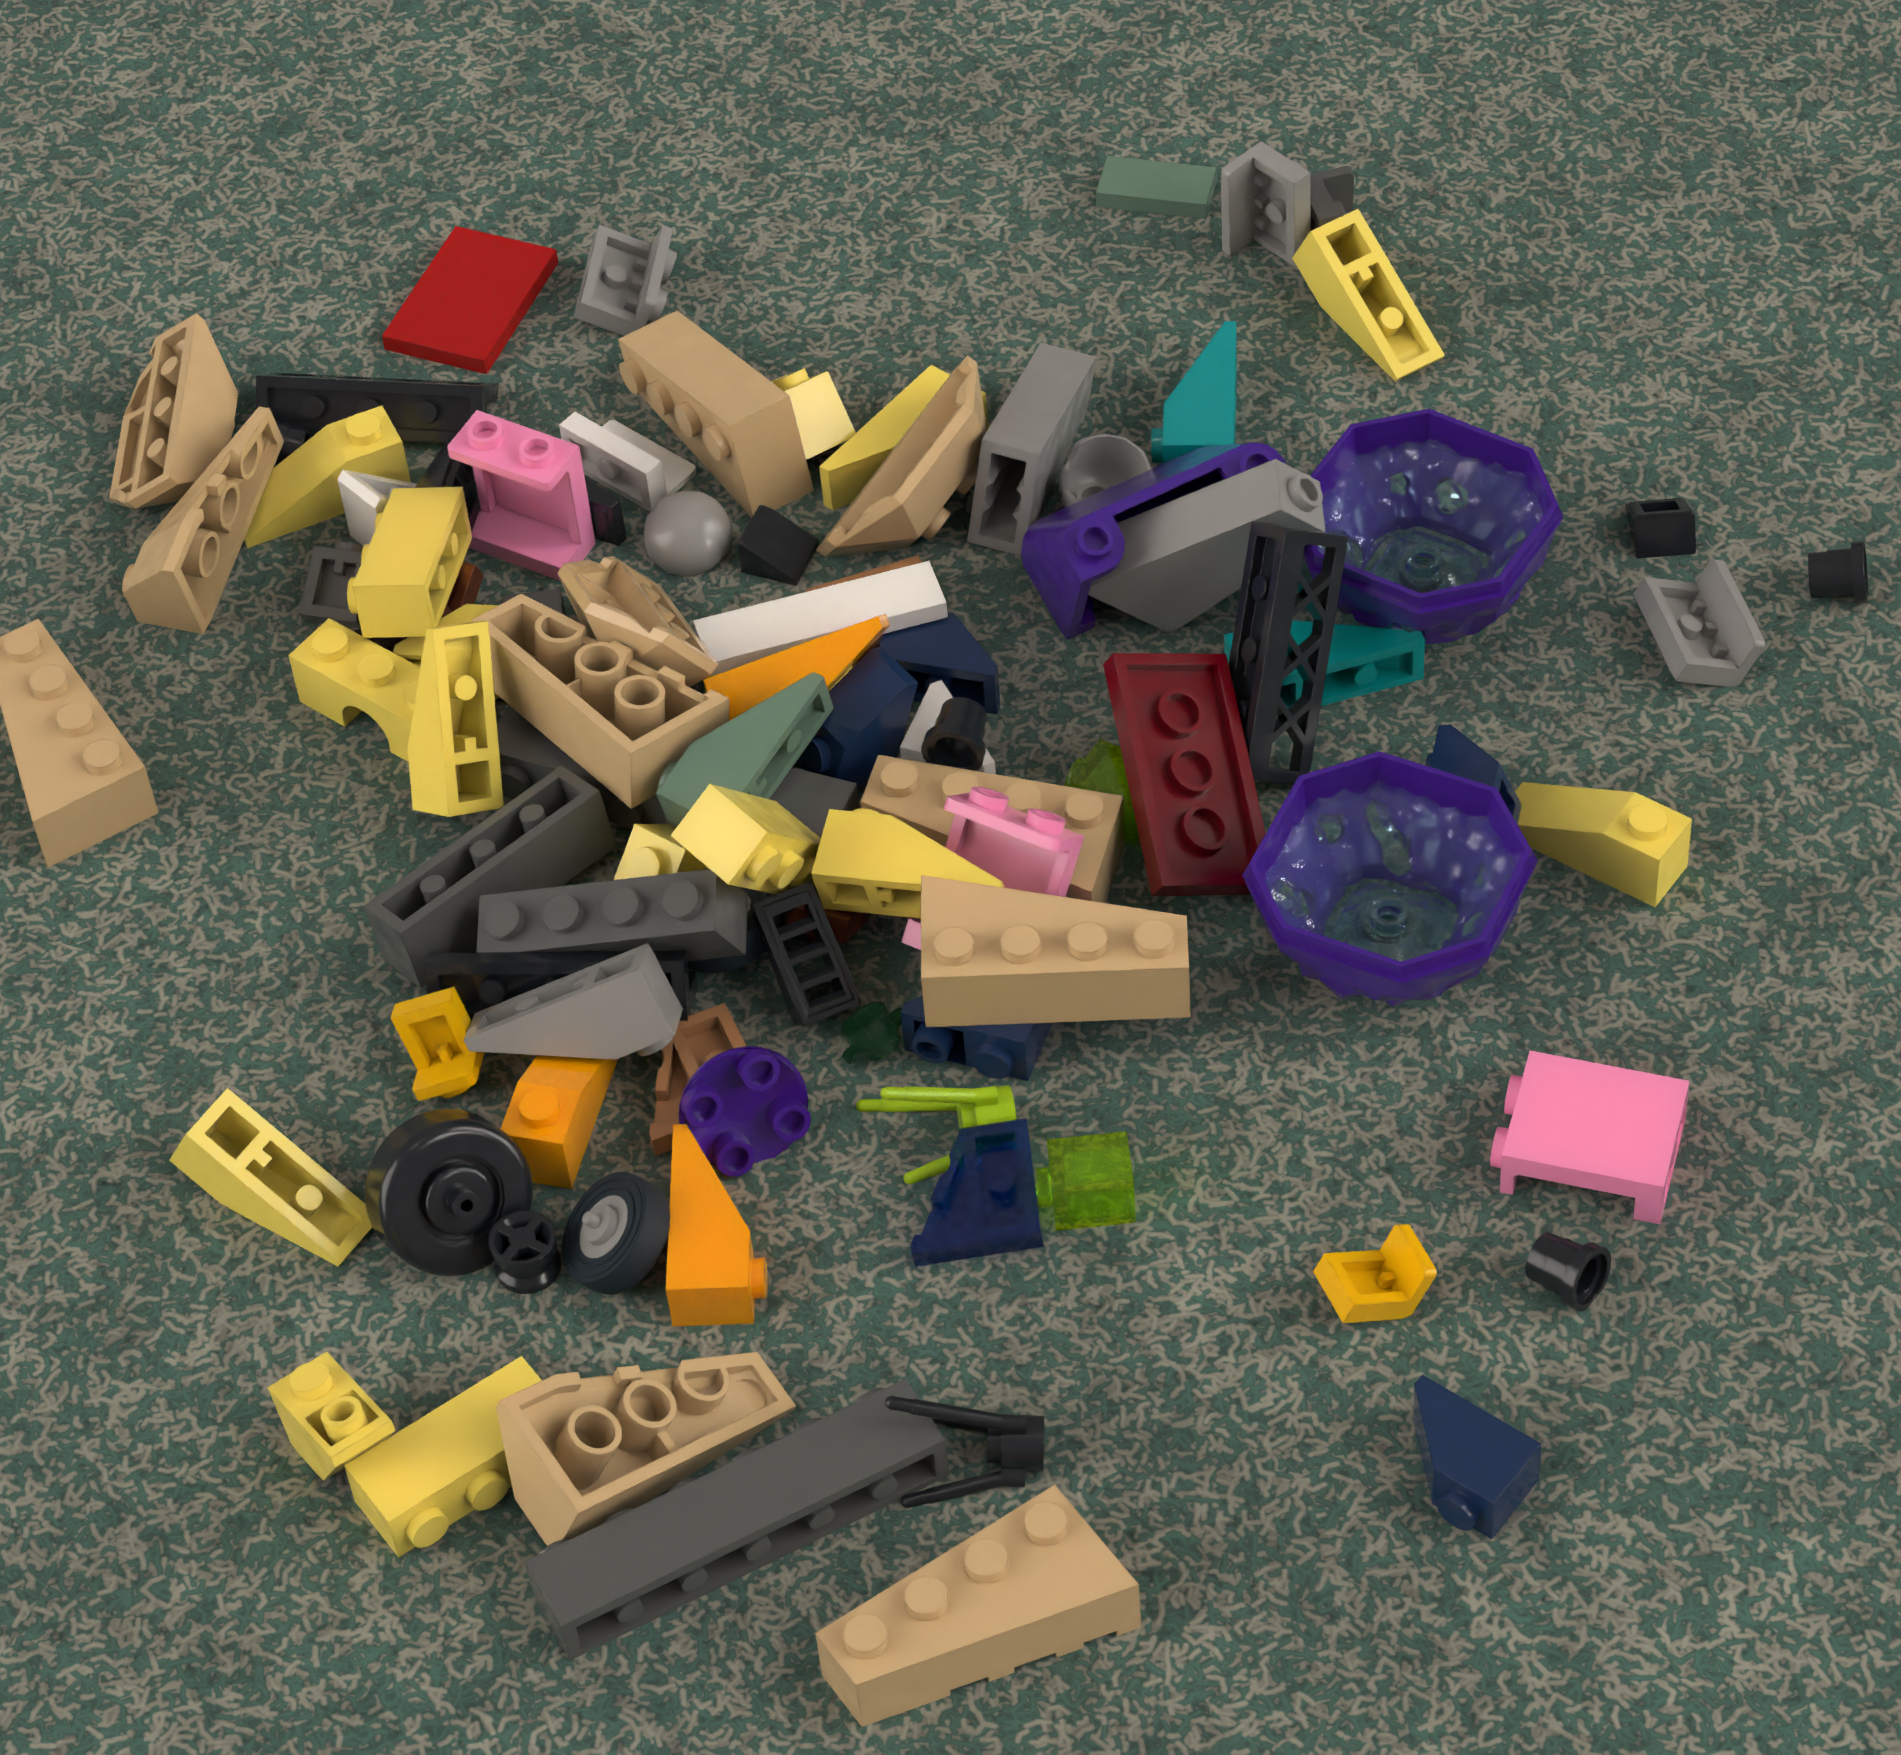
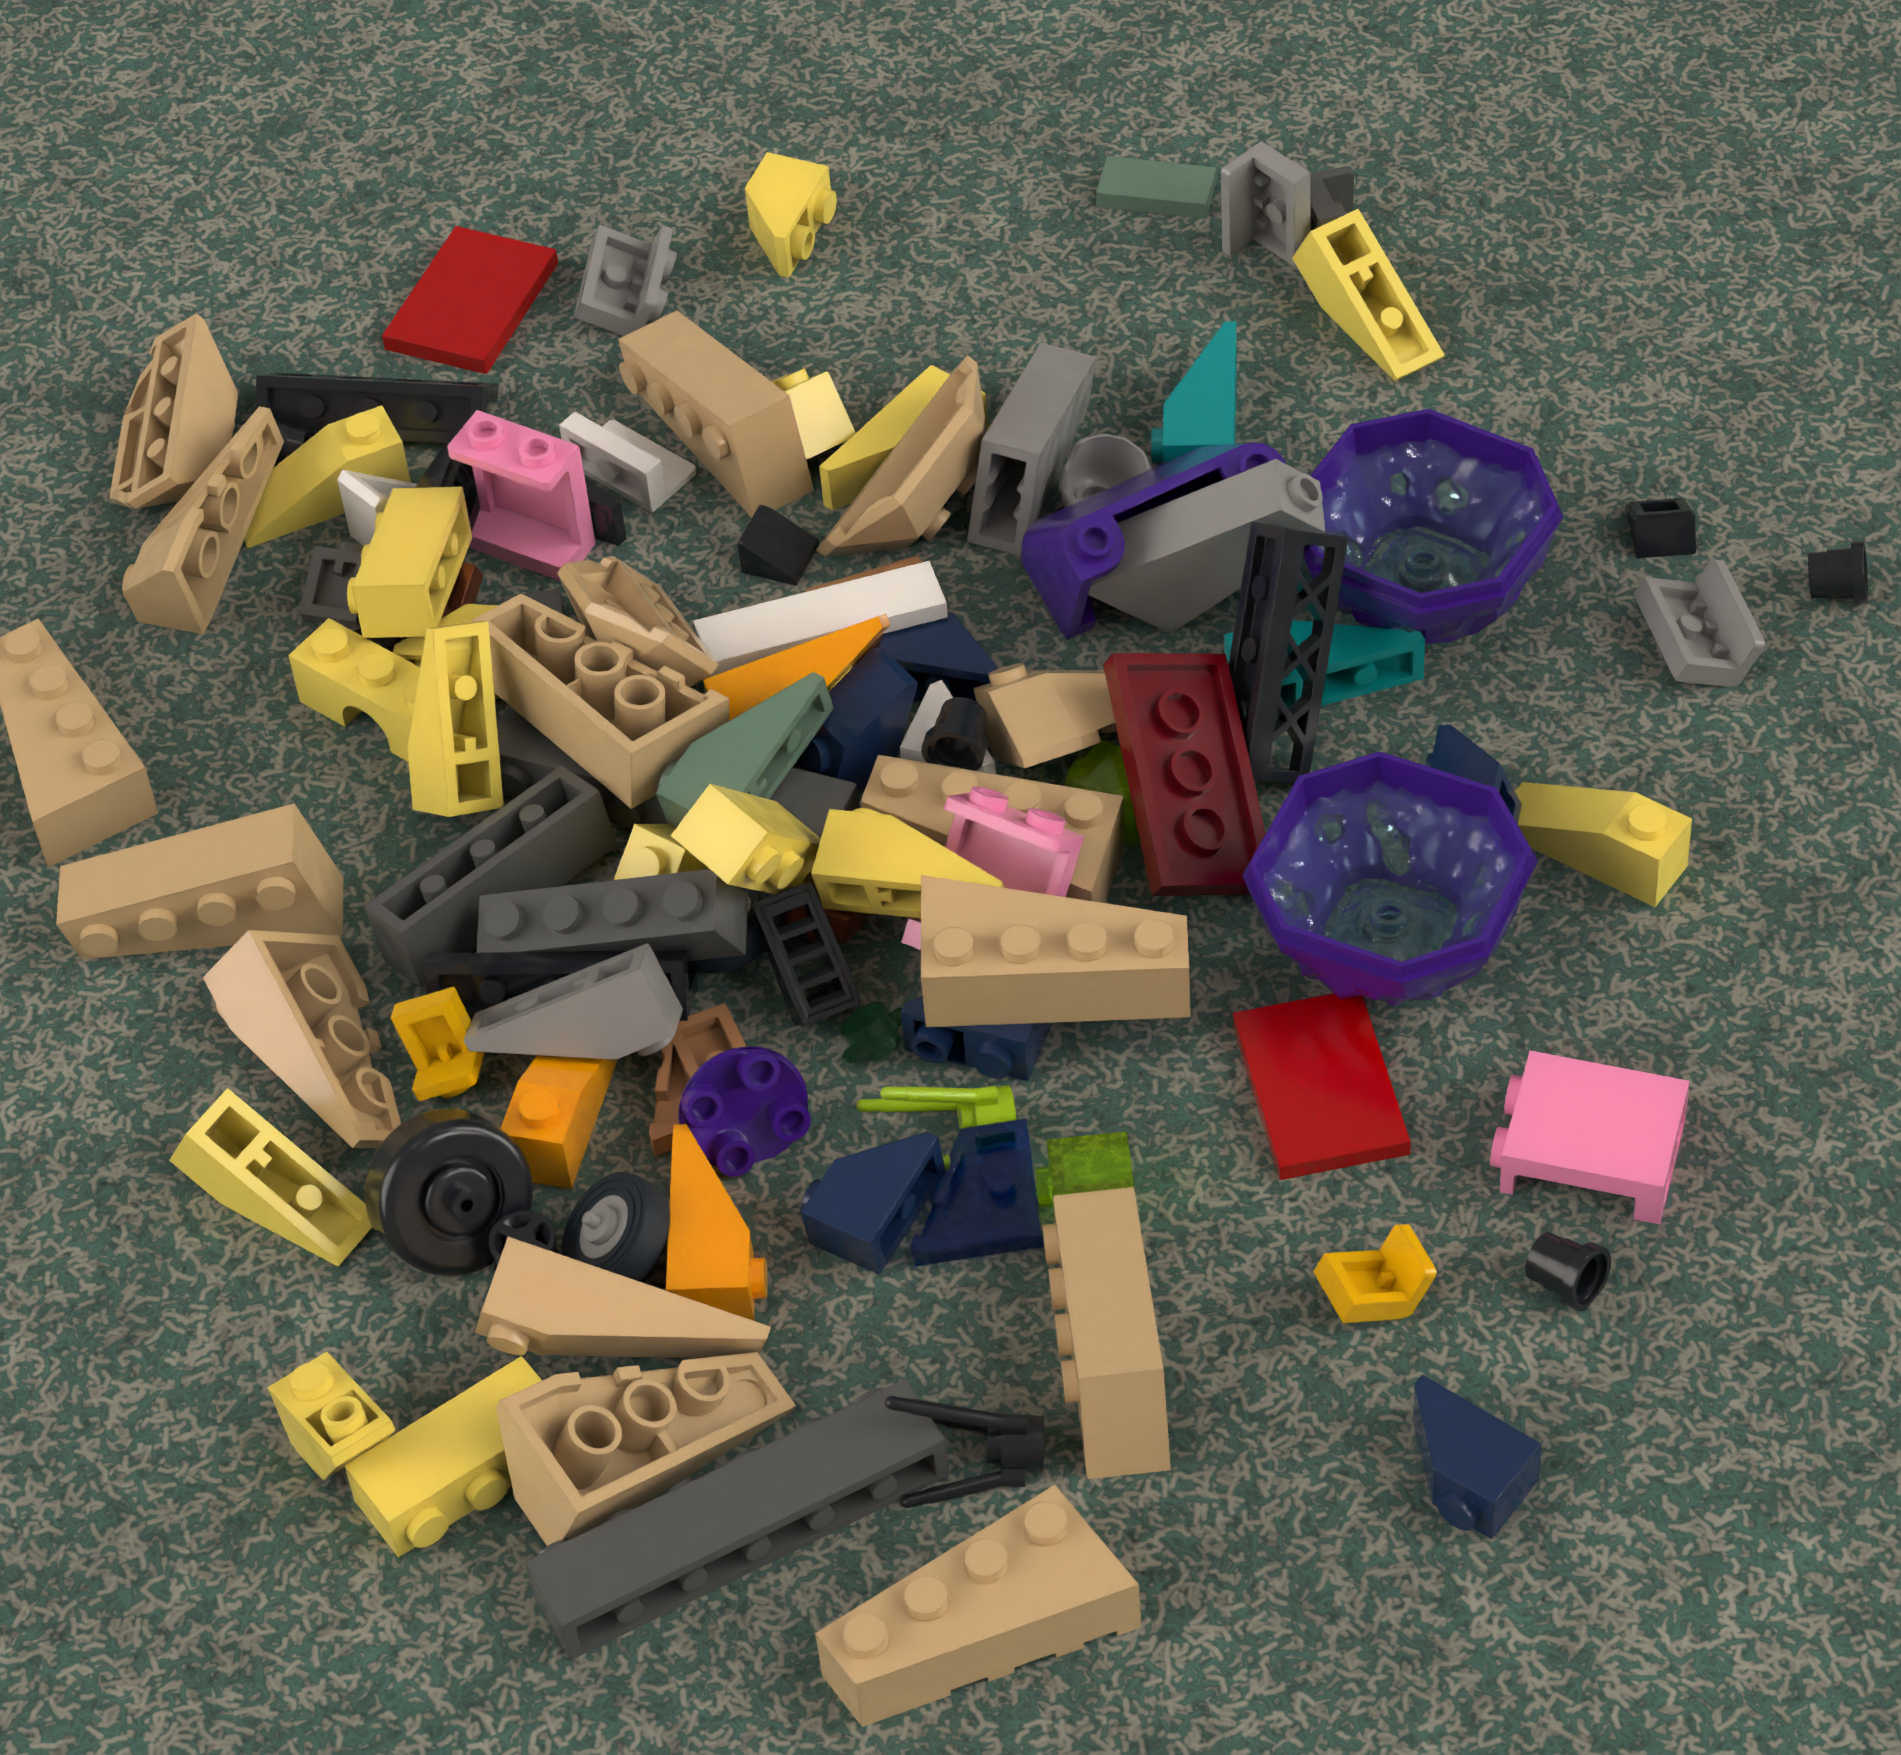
(202, 888): none -> tan wedge
(298, 1012): none -> tan wedge
(576, 1309): none -> tan wedge
(687, 533): light grey hair -> none
(787, 206): none -> light yellow slope
(872, 1199): none -> dark blue slope
(1044, 712): none -> tan wedge
(1108, 1332): none -> tan wedge
(1320, 1085): none -> red tile

